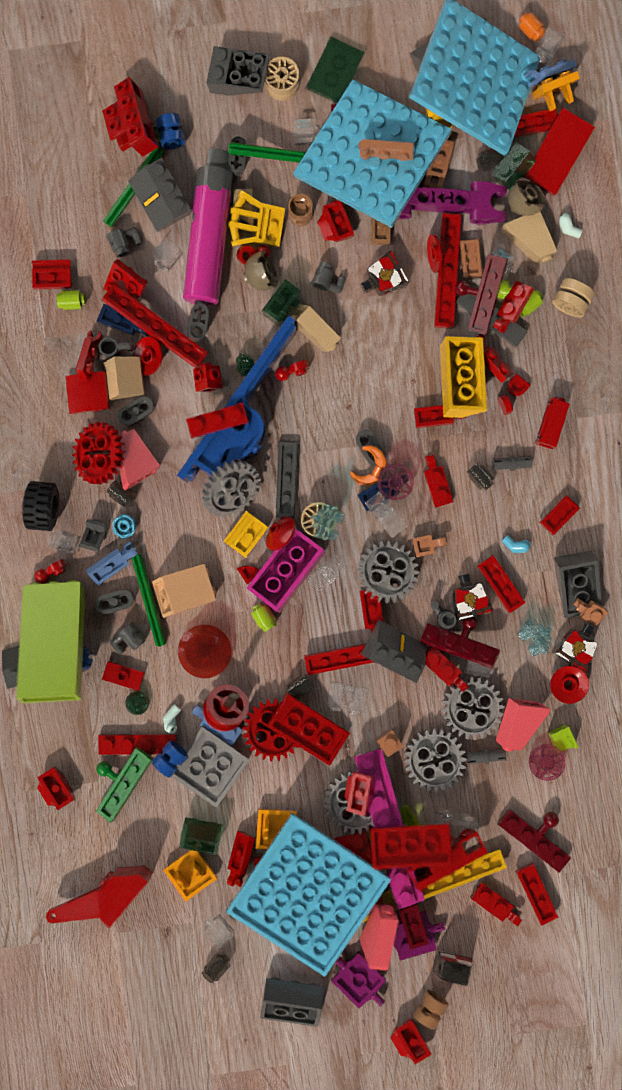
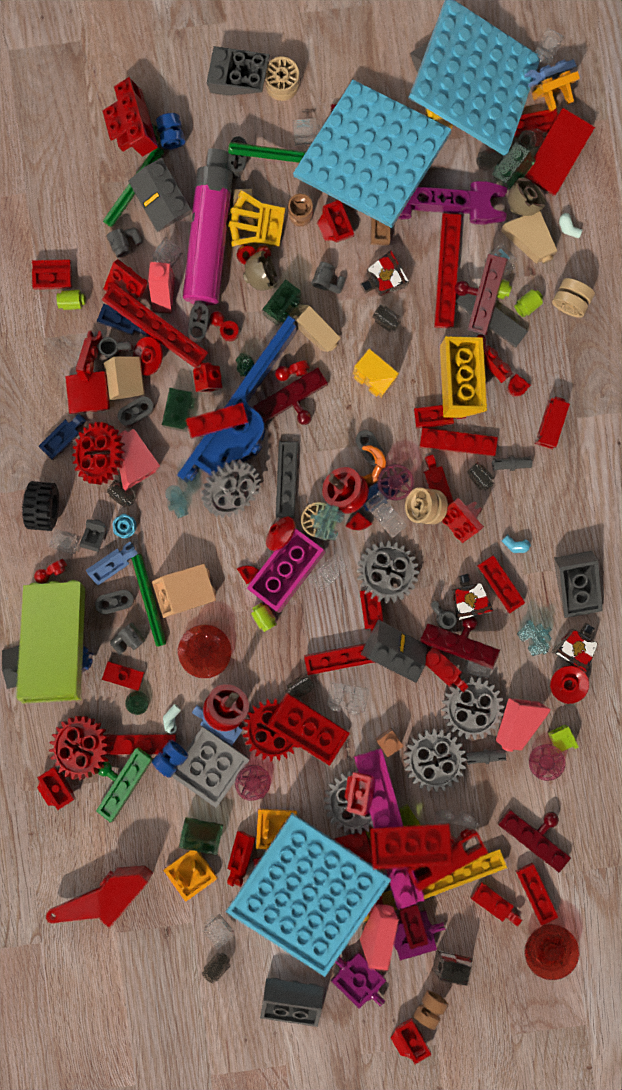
(61, 437): none -> dark blue plate
(73, 764): none -> red gear
(161, 287): none -> coral slope
(177, 501): none -> clear light blue hips
(178, 409): none -> clear green brick
(218, 319): none -> red plate
(246, 534): yellow plate -> none
(252, 783): none -> clear pink wheel
(291, 396): none -> dark red plate
(335, 70): clear green tile -> none
(345, 490): none -> red wheel
(358, 522): none -> red tile
(375, 373): none -> yellow slope
(386, 150): nougat plate -> none
(386, 318): none -> clear smoke brick
(425, 545): nougat plate -> none
(426, 506): none -> tan wheel
(435, 253): red dish -> none
(439, 166): nougat plate -> none
(458, 442): none -> red plate
(463, 519): none -> red plate
(470, 259): nougat plate -> none
(505, 404): red tile -> none
(513, 305): red plate -> none
(531, 138): none -> clear smoke brick
(532, 26): orange brick -> none
(551, 952): none -> clear red wheel
(559, 515): red plate -> none
(590, 612): nougat plate -> none

